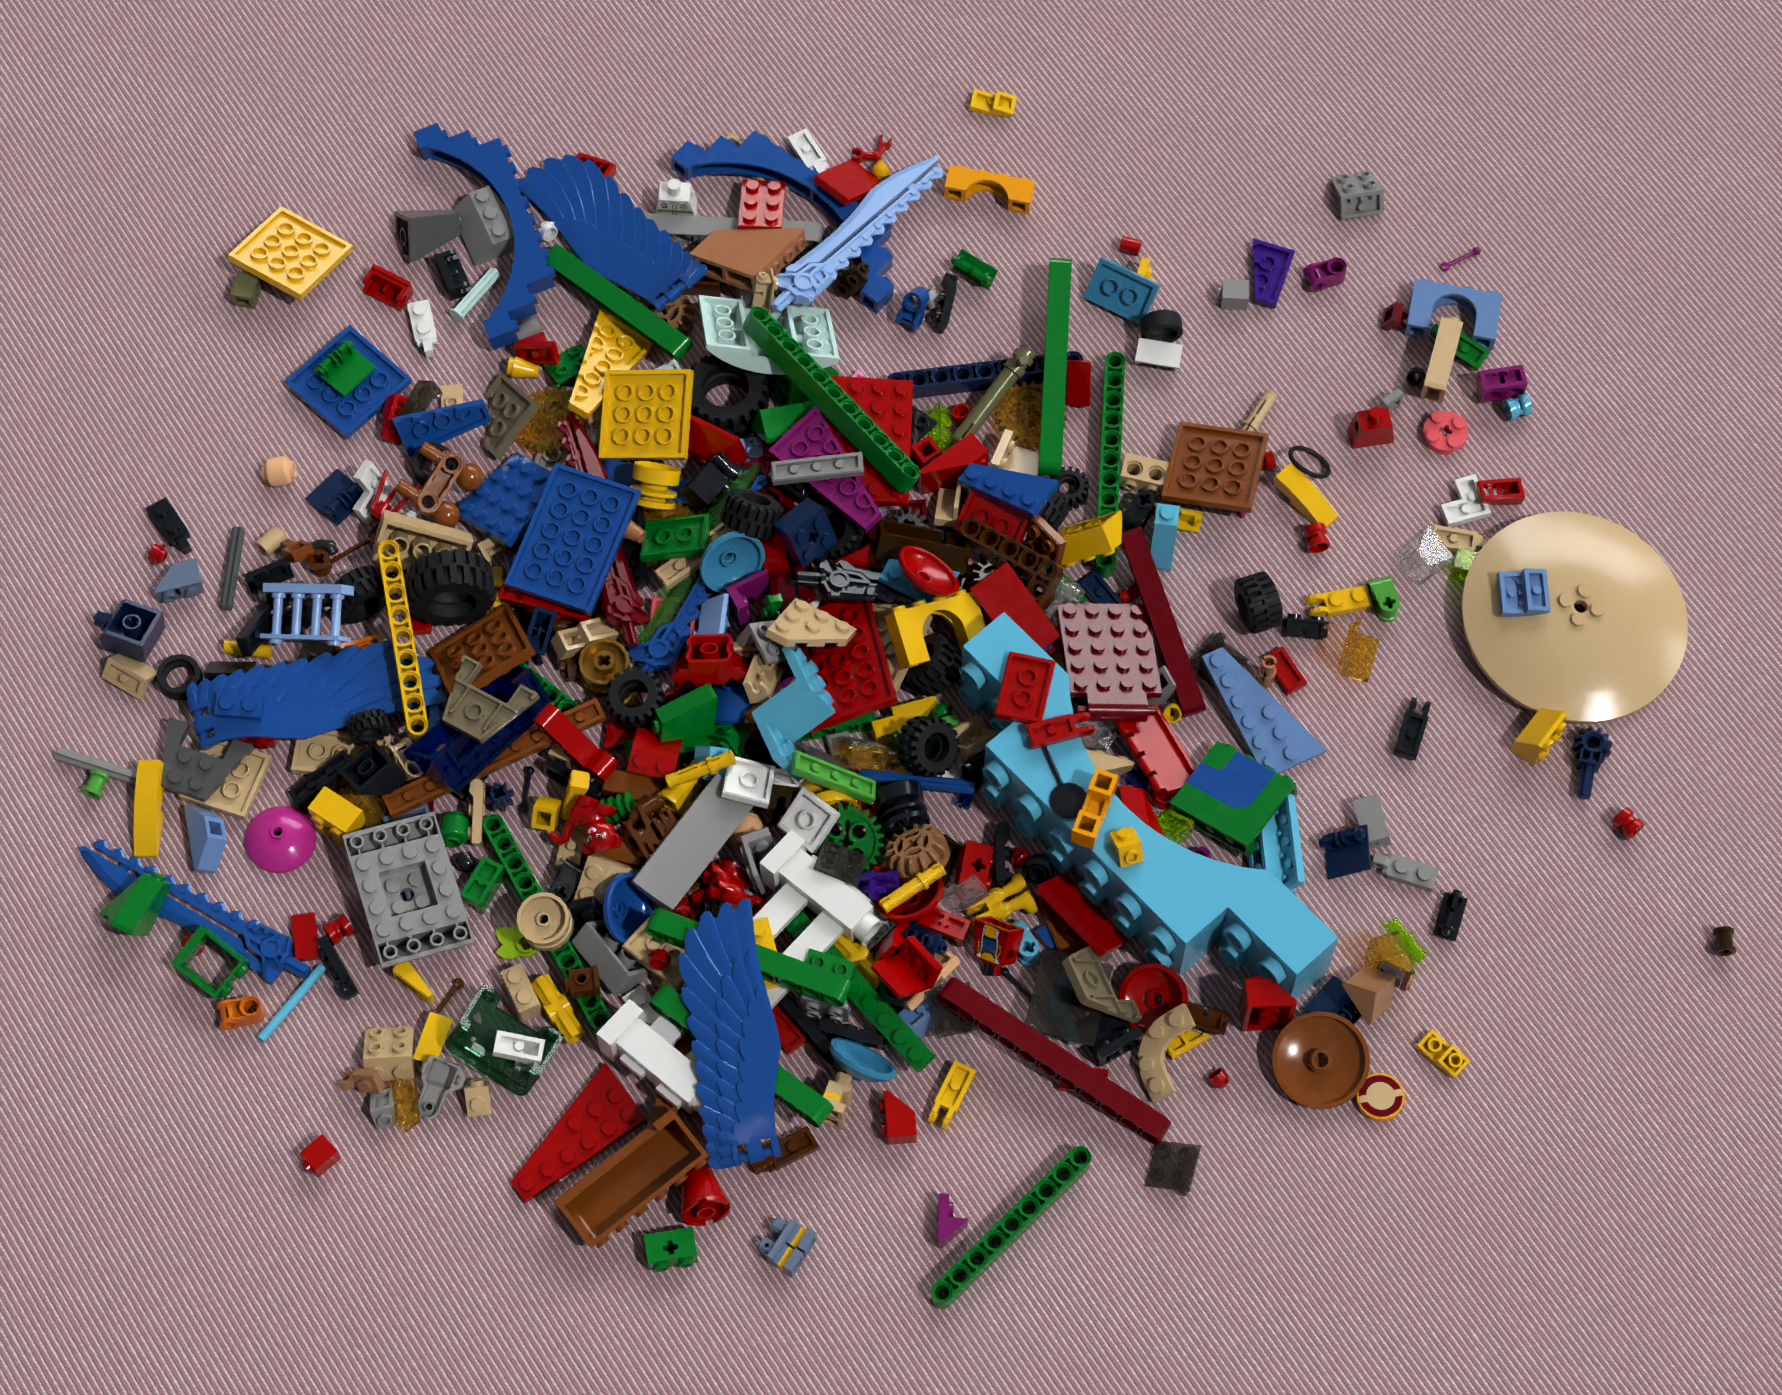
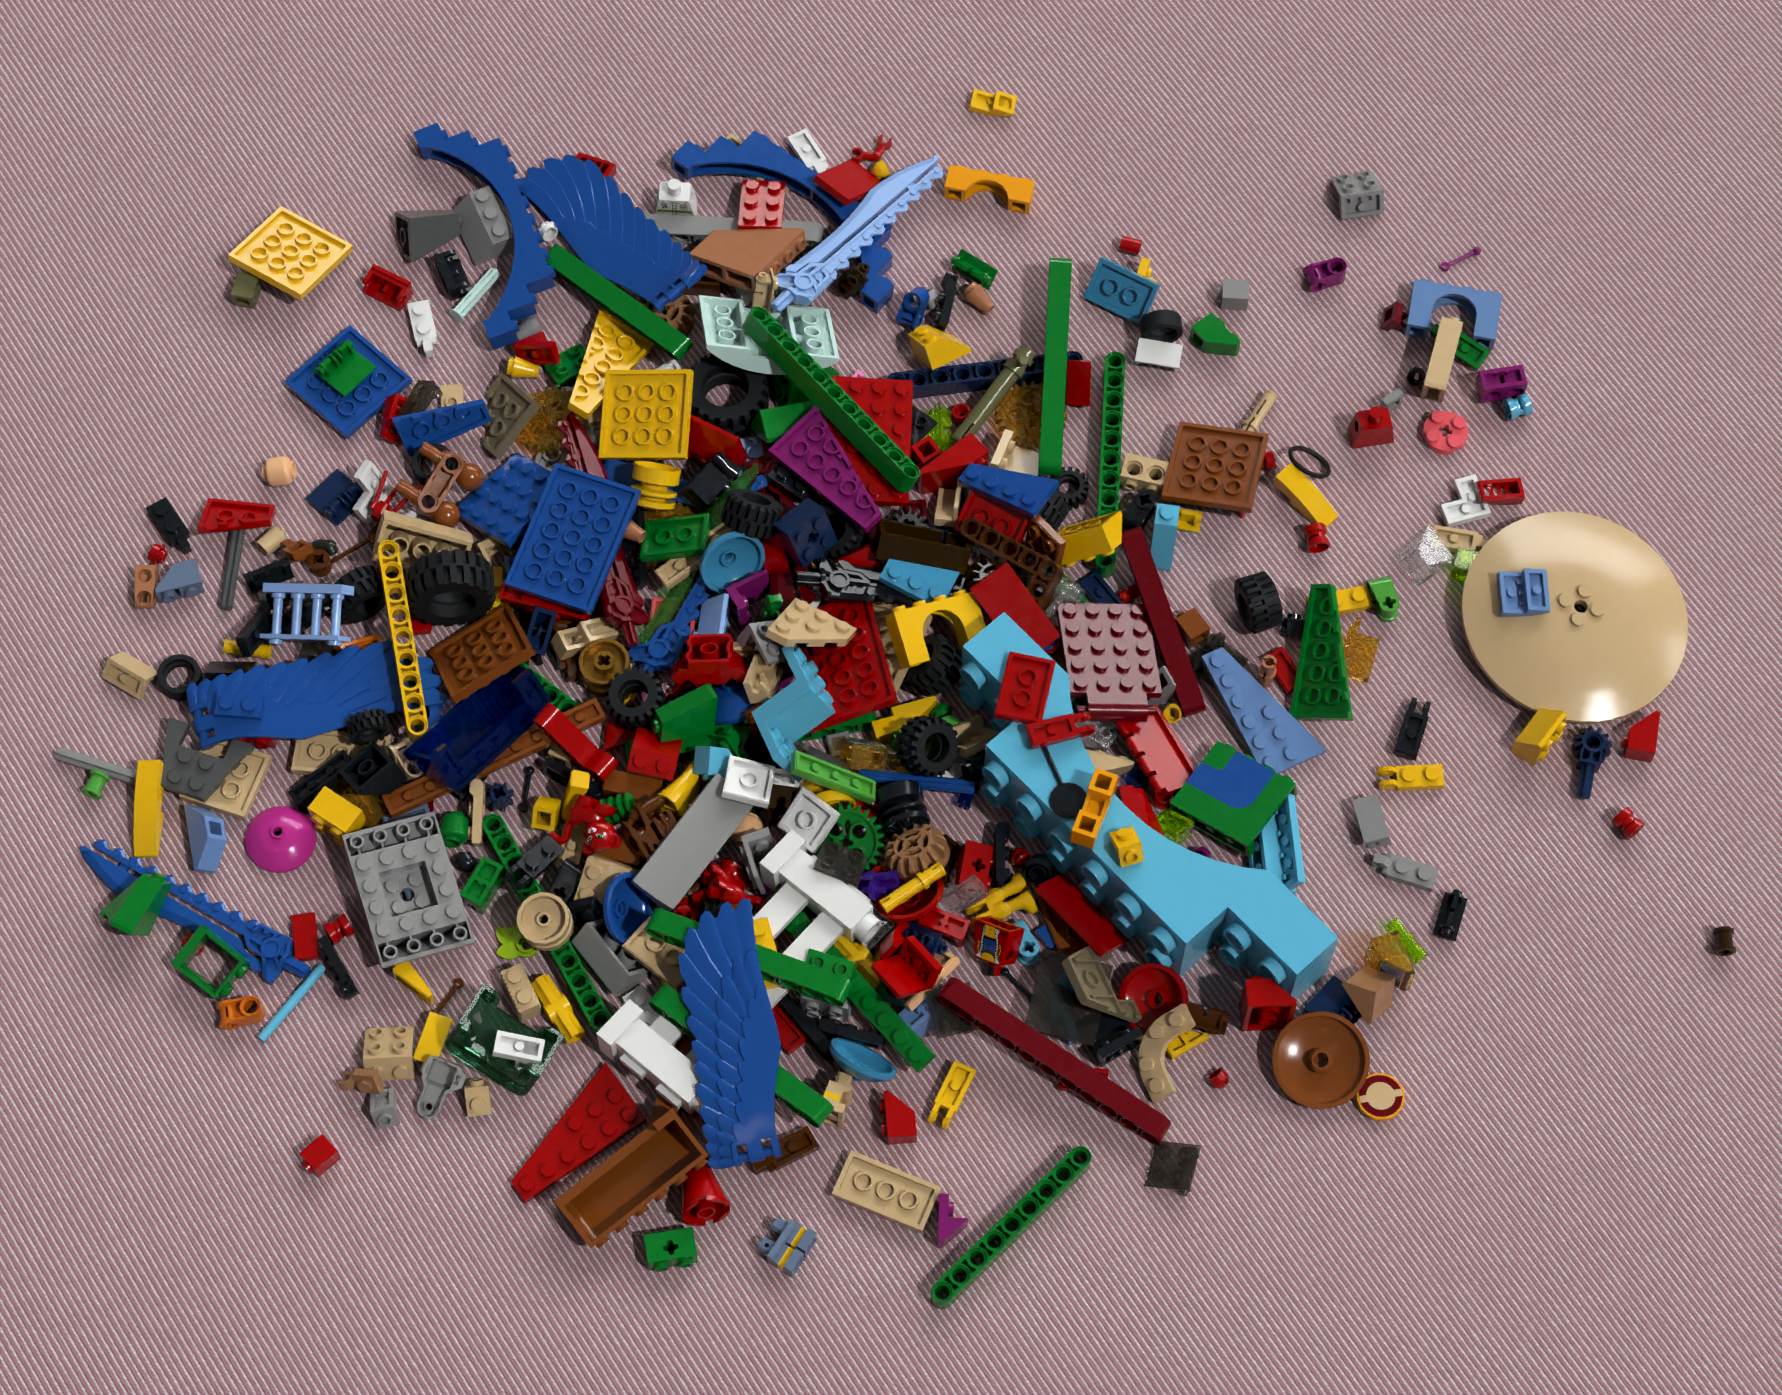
(130, 629): dark blue hinge -> none
(145, 583): none -> nougat leg
(234, 515): none -> red wing
(406, 1113): clear yellow hinge -> none
(478, 712): dark tan wing -> none
(535, 861): none -> black hinge
(589, 987): reddish brown brick -> none
(659, 959): red plate -> none
(698, 770): yellow pin -> none
(817, 468): light grey tile -> none
(886, 1191): none -> tan plate
(927, 572): red dish -> none
(935, 346): none -> yellow slope
(978, 297): none -> nougat cone
(1192, 627): none -> dark orange brick
(1214, 337): none -> green slope
(1269, 271): dark purple wing -> none
(1321, 673): none -> green wing
(1347, 851): dark blue hinge -> none
(1412, 777): none -> yellow hinge
(1441, 1054): yellow slope -> none
(1642, 739): none -> red slope

